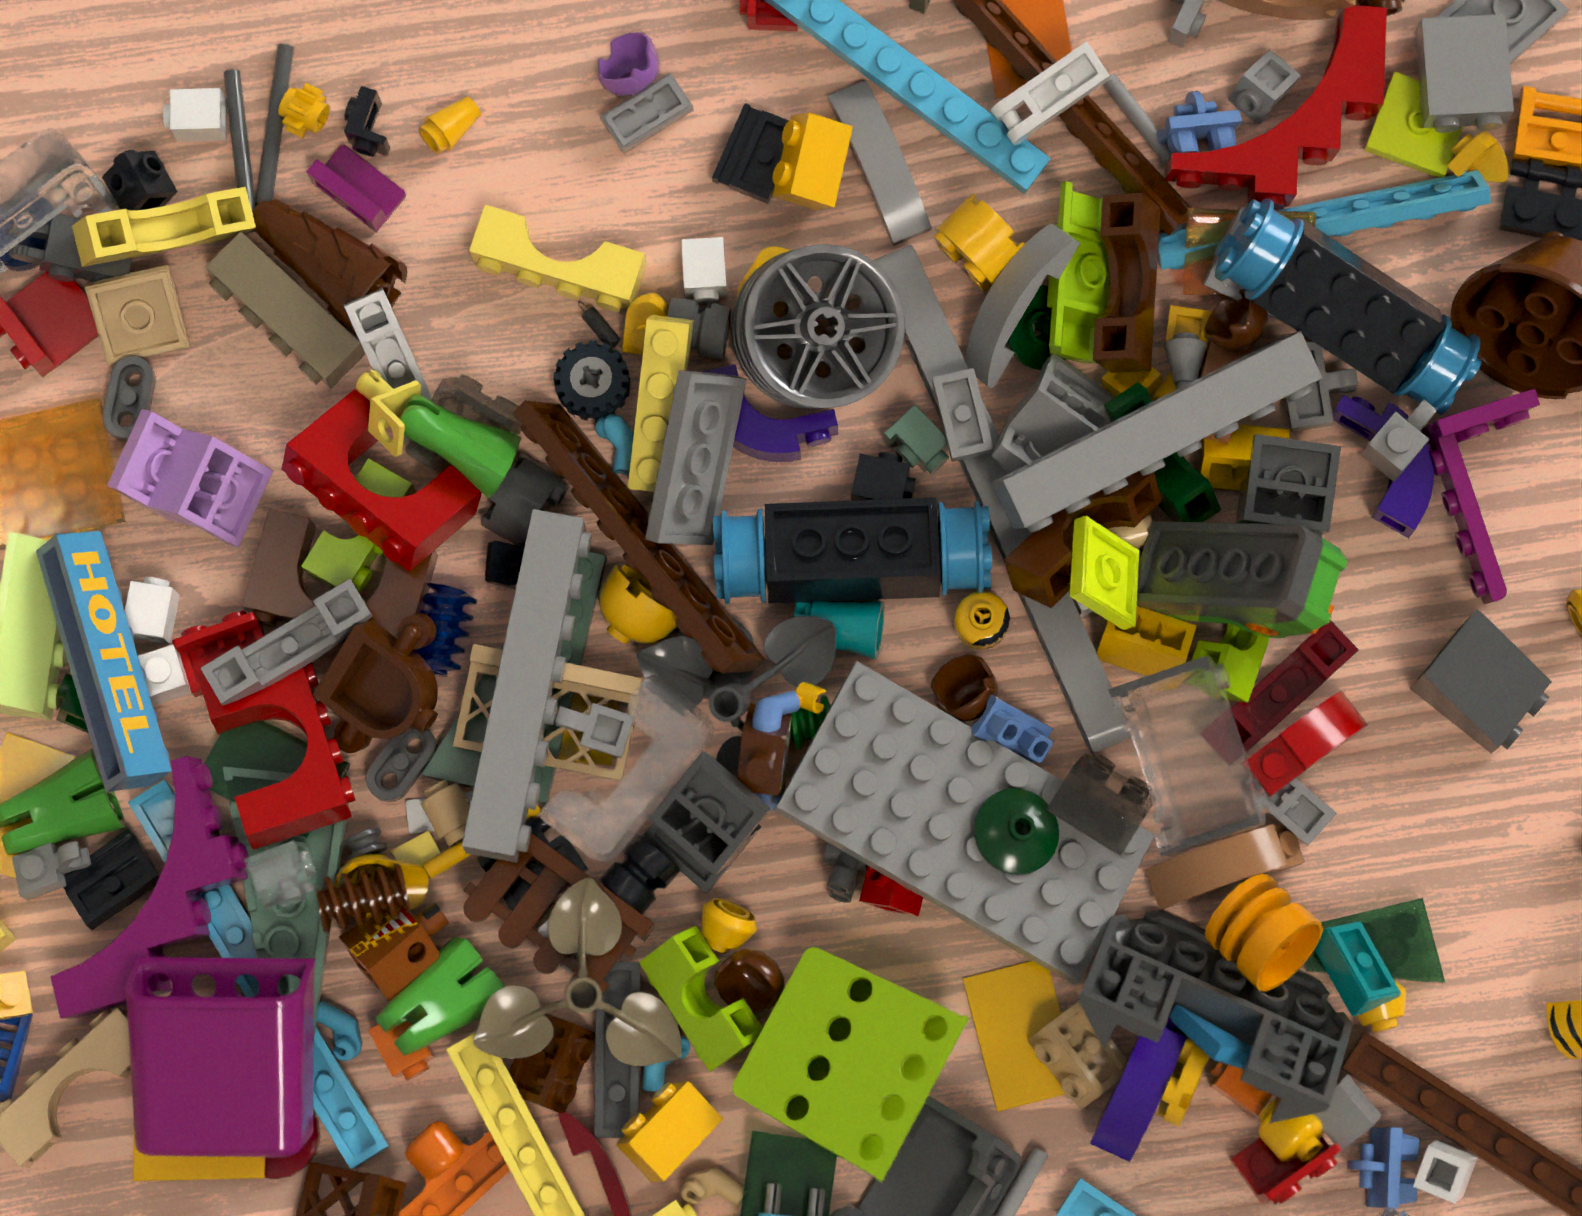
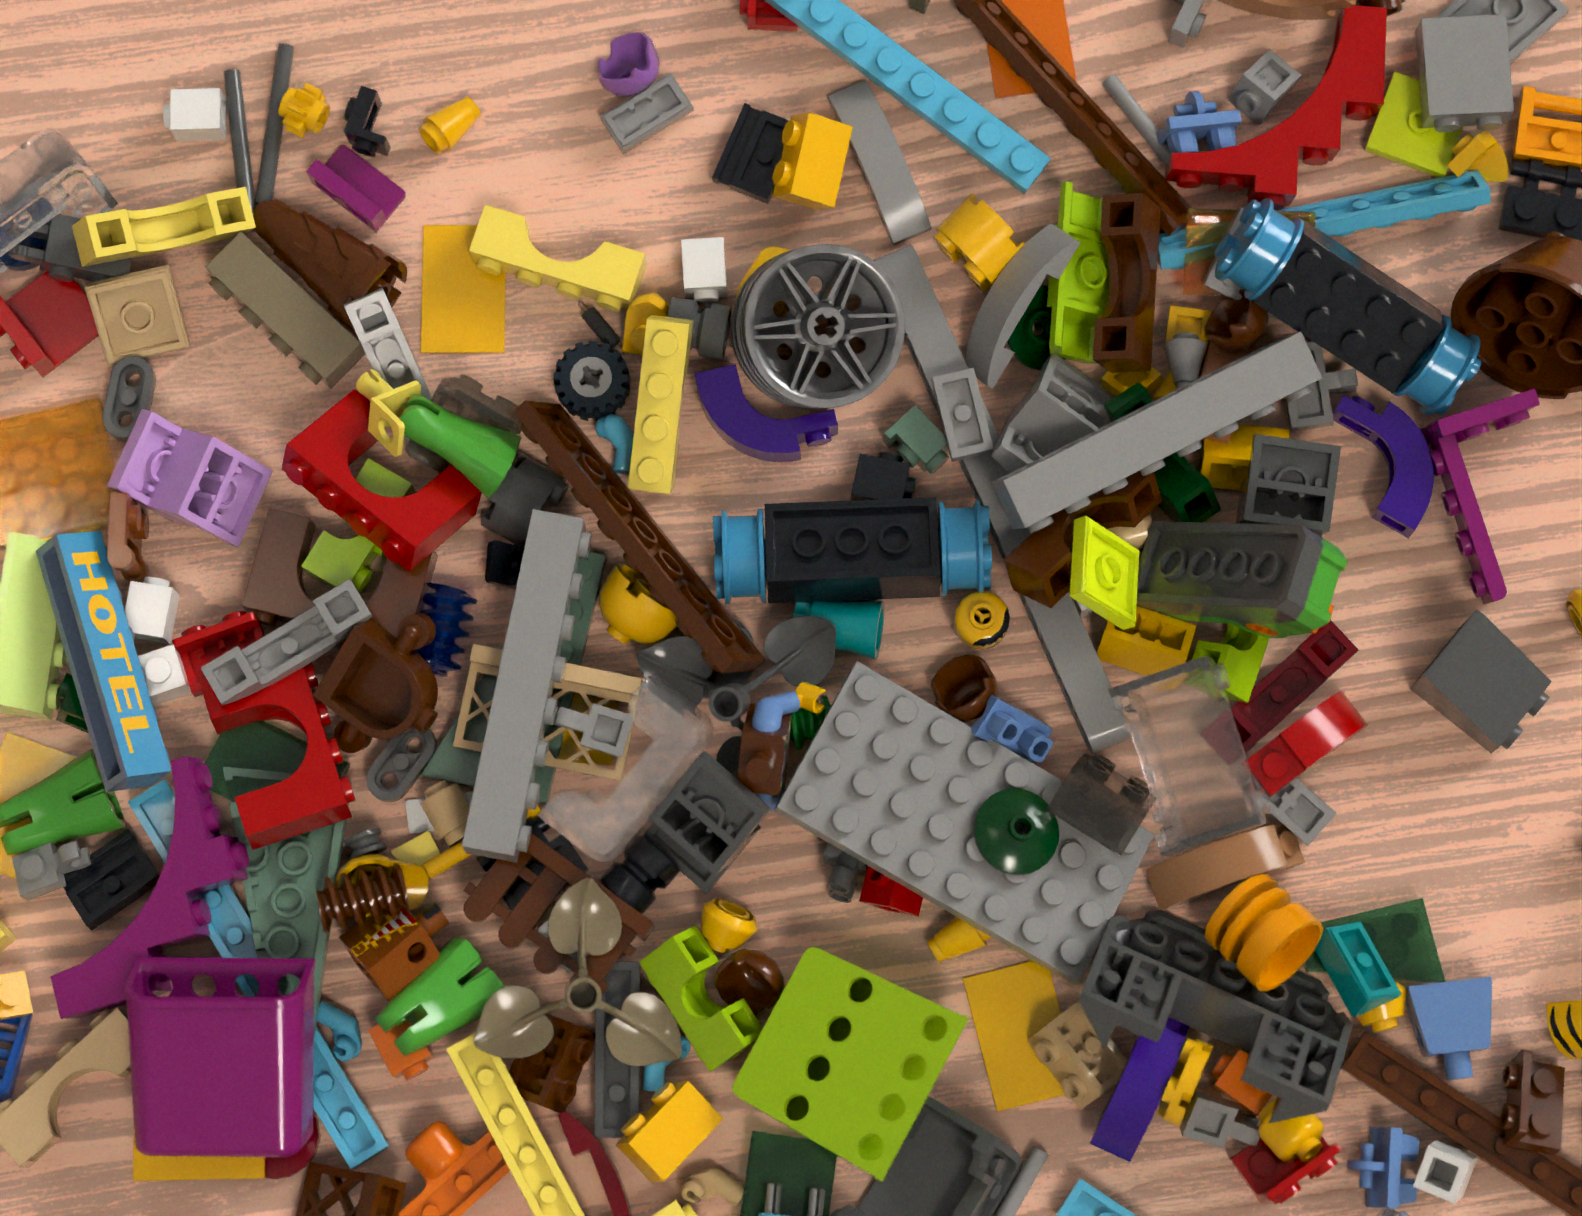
(125, 534): none -> dark orange plate
(139, 181): black brick -> none
(281, 874): clear brick -> none
(459, 302): none -> yellow piece
(695, 457): light grey plate -> none
(956, 939): none -> yellow cone
(1051, 92): white plate -> none
(1210, 1038): dark azure tile -> none
(1215, 1119): none -> light grey plate
(1348, 1113): light grey brick -> none
(1399, 441): light grey brick -> none
(1452, 1021): none -> medium blue torso
(1533, 1104): none -> reddish brown bracket

